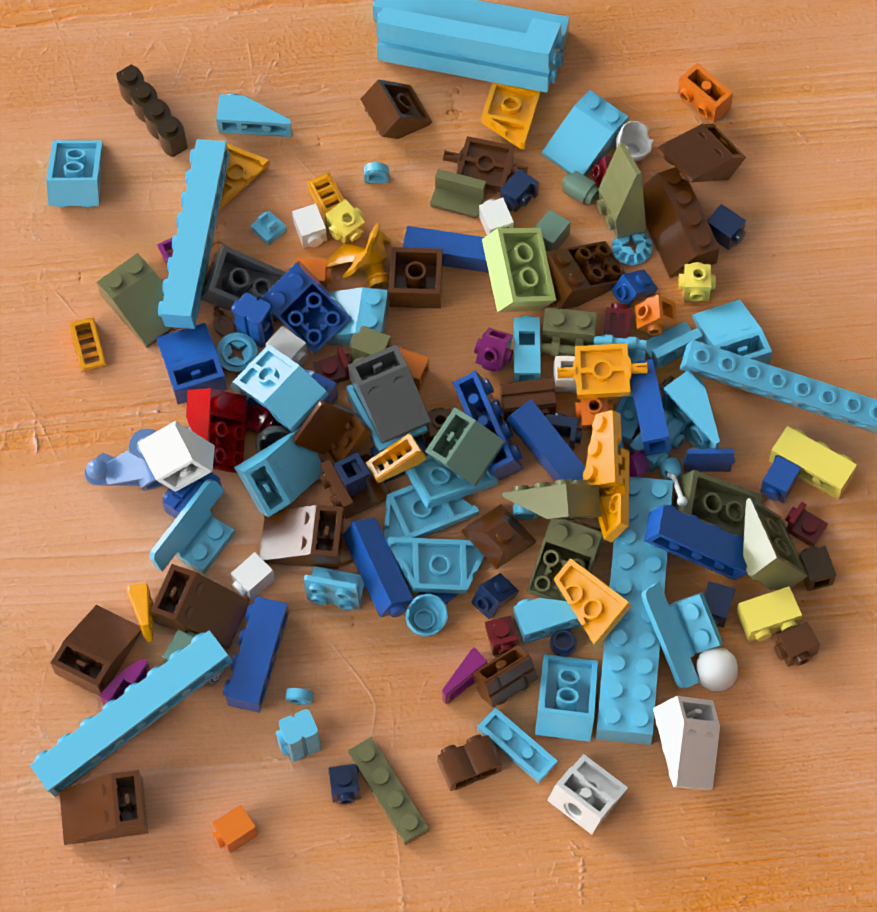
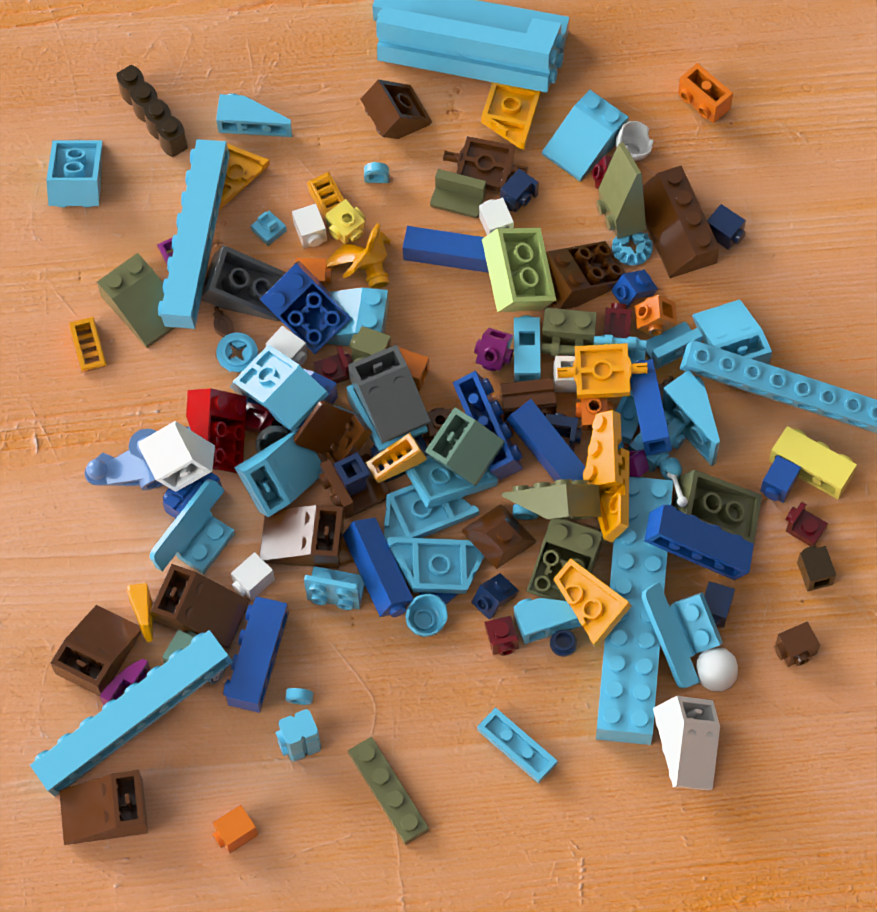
(191, 361): blue slope -> none
(253, 318): blue brick -> none
(344, 784): dark blue bracket -> none
(415, 277): reddish brown brick -> none
(463, 676): magenta slope -> none
(469, 762): reddish brown brick -> none
(505, 676): reddish brown brick -> none
(554, 230): sand green brick -> none
(566, 698): medium azure slope -> none
(580, 187): sand green brick -> none
(587, 793): white brick -> none
(697, 282): light yellow brick -> none
(703, 154): reddish brown slope -> none
(709, 460): blue piece -> none
(769, 549): olive slope -> none
(769, 614): light yellow brick -> none

